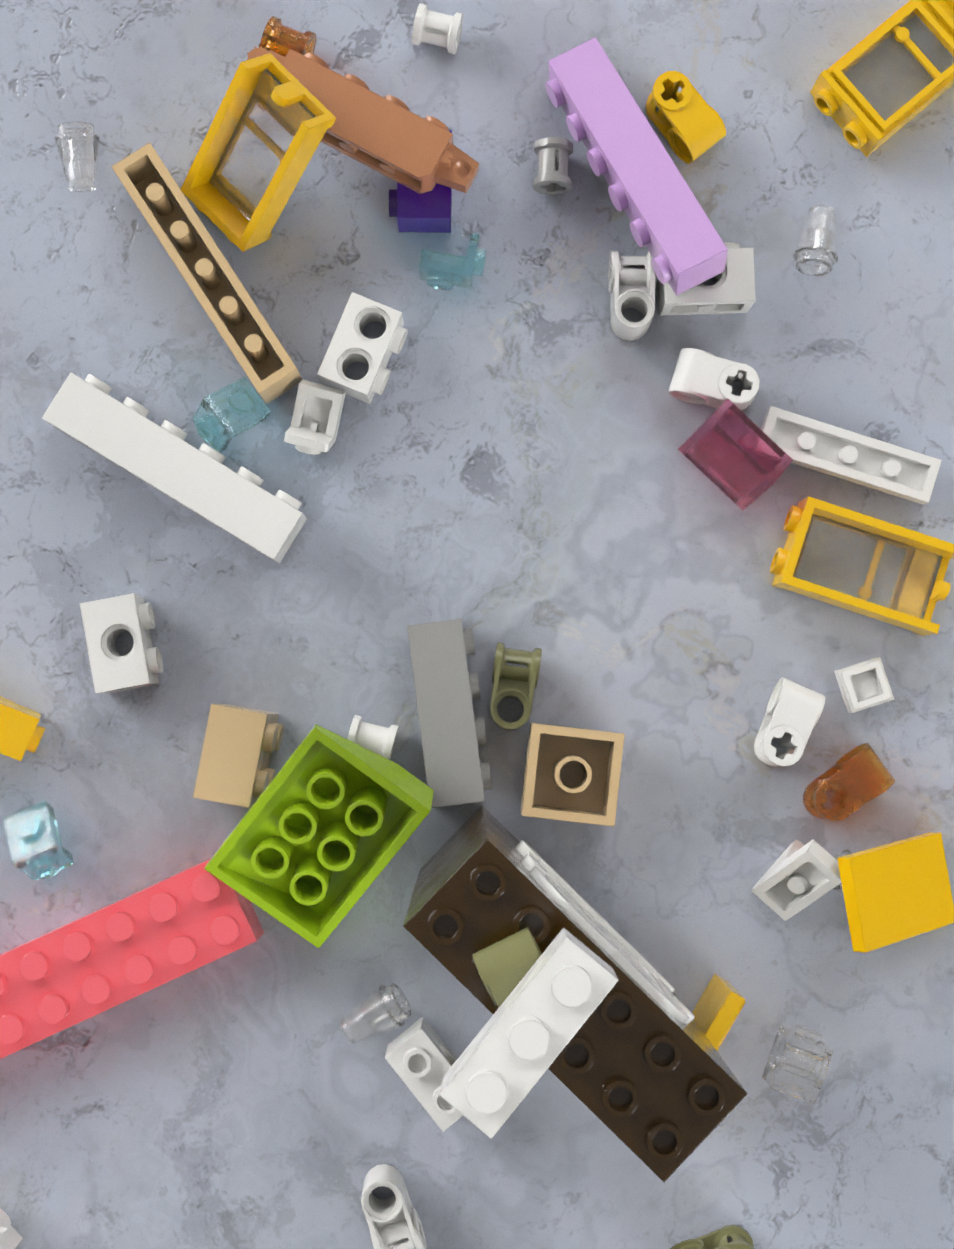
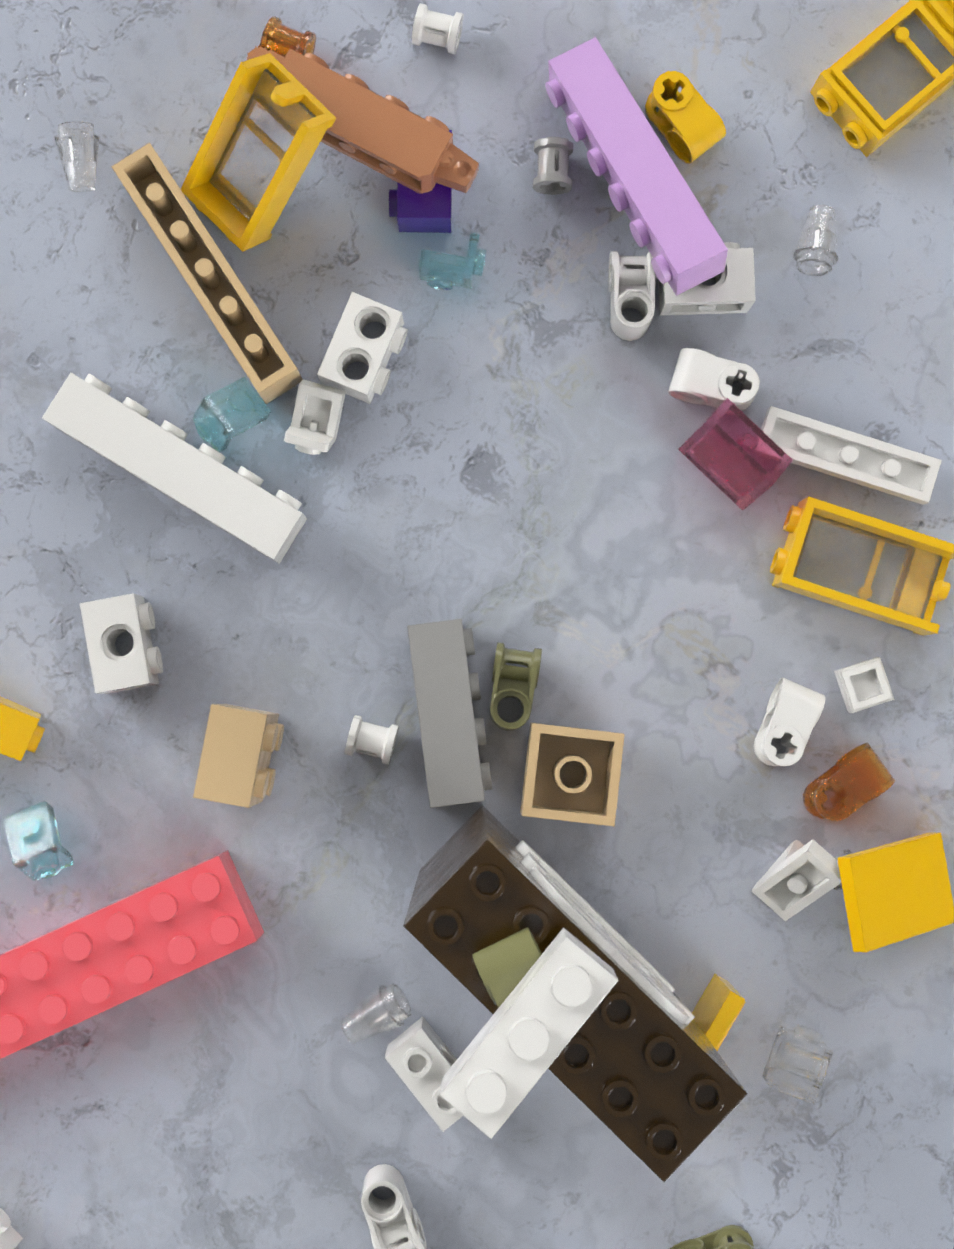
(321, 833): lime slope -> none

